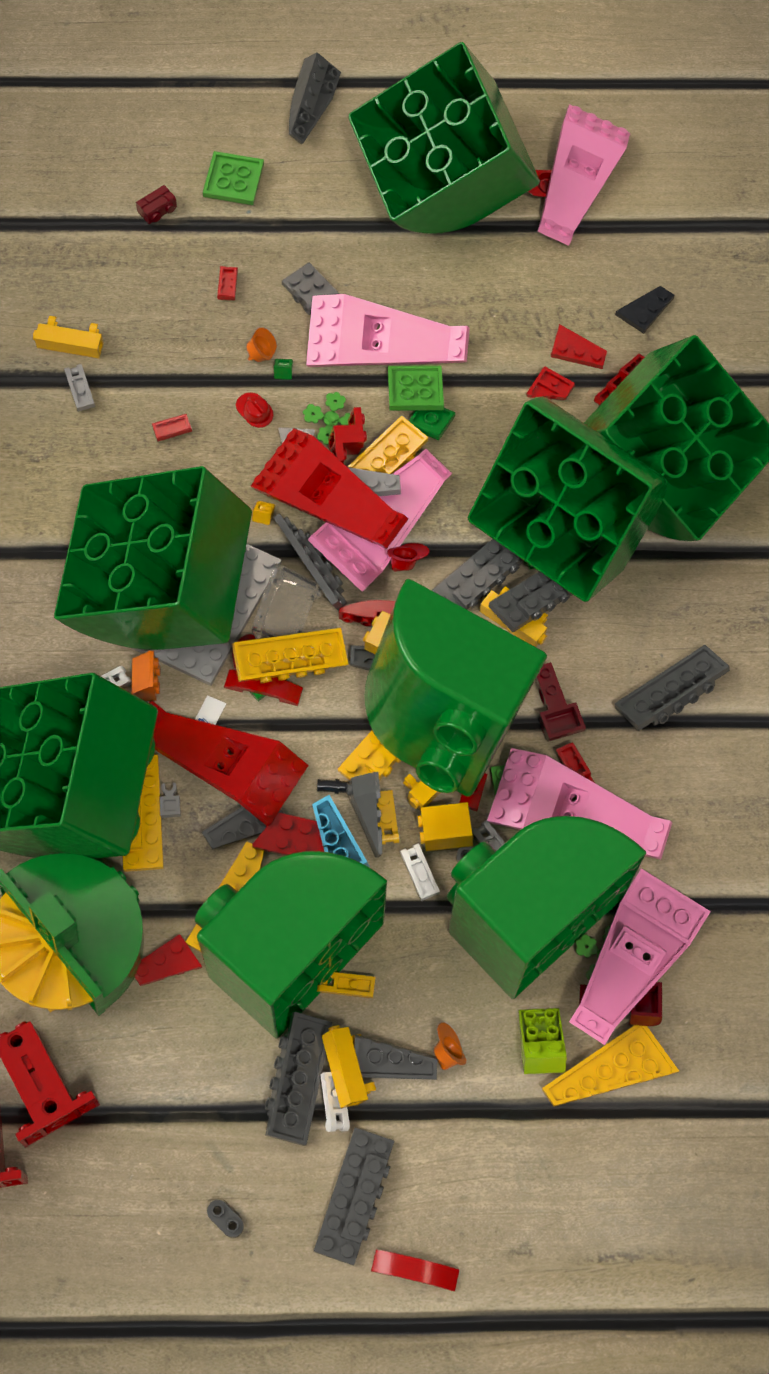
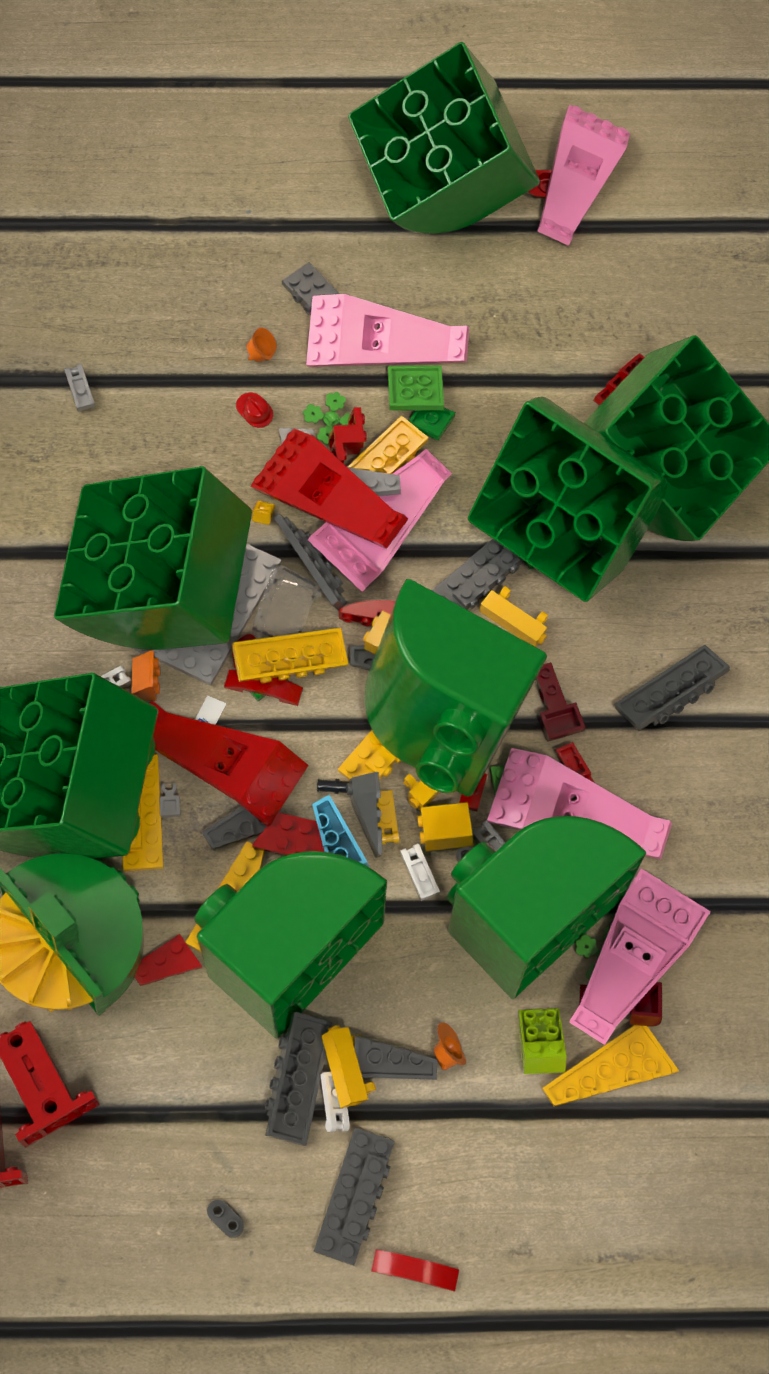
(68, 340): yellow brick -> none
(156, 204): dark red brick -> none
(172, 427): plate -> none
(227, 283): red plate -> none
(233, 178): bright green plate -> none
(283, 369): green slope -> none
(311, 95): dark grey wedge -> none
(349, 985): yellow plate -> none
(405, 556): red piece -> none
(528, 601): dark grey plate -> none
(550, 385): red wing -> none
(576, 349): red wing -> none
(646, 309): black wing -> none

